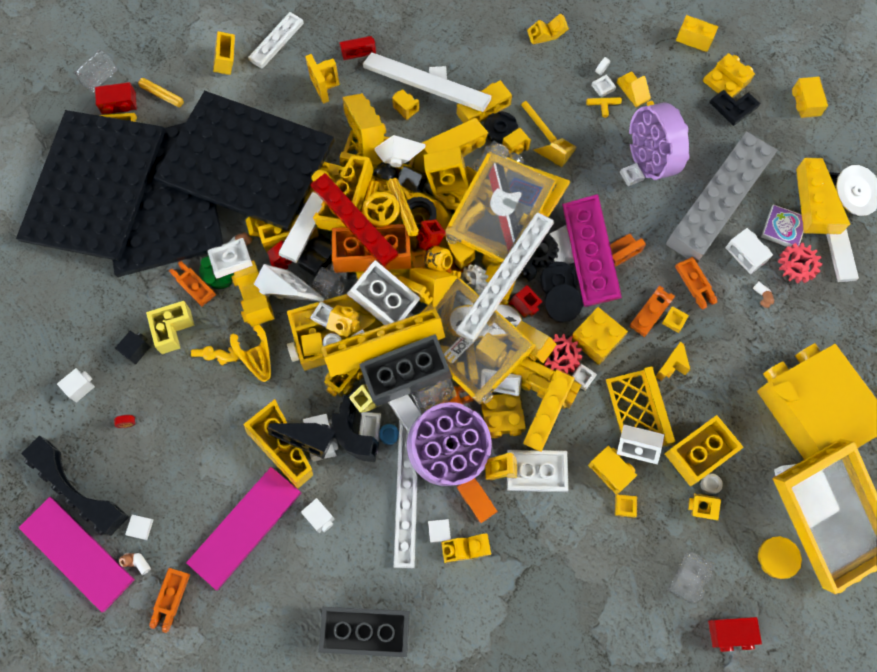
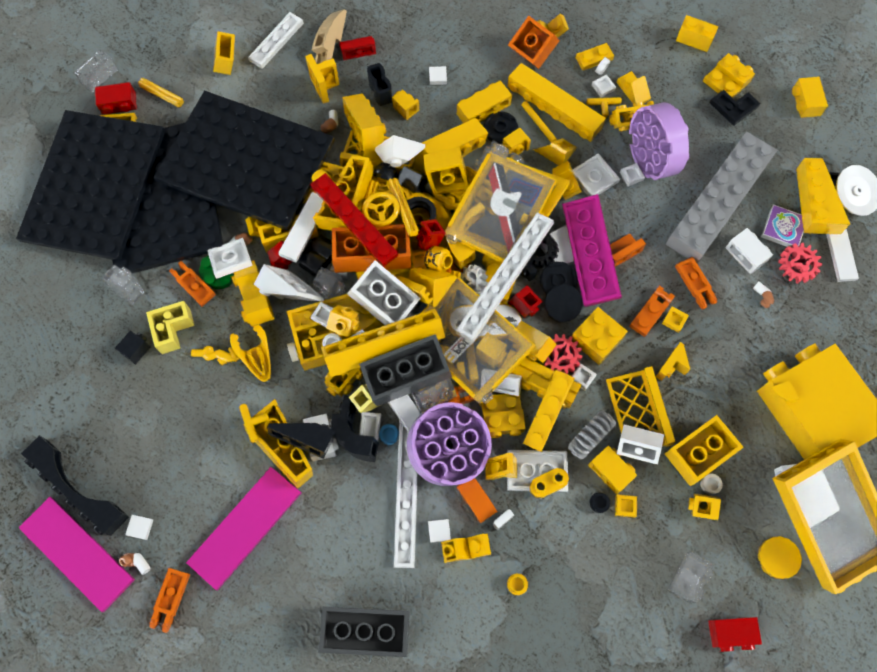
(76, 384): white brick -> none
(123, 284): none -> clear brick
(124, 421): red tile -> none
(250, 422): none -> yellow piece
(312, 344): yellow tile -> none
(318, 516): white brick -> none
(327, 35): none -> tan slope
(330, 124): none -> nougat arm
(379, 84): none -> black brick
(427, 82): white tile -> none
(503, 519): none -> white tile
(517, 584): none -> yellow plate
(533, 42): none -> orange brick
(549, 483): none -> yellow plate
(556, 102): none -> yellow brick
(565, 171): none -> yellow slope
(591, 434): none -> light grey gear
(593, 56): none -> yellow plate
(595, 176): none -> white tile
(599, 502): none -> black plate
(626, 113): none -> yellow brick

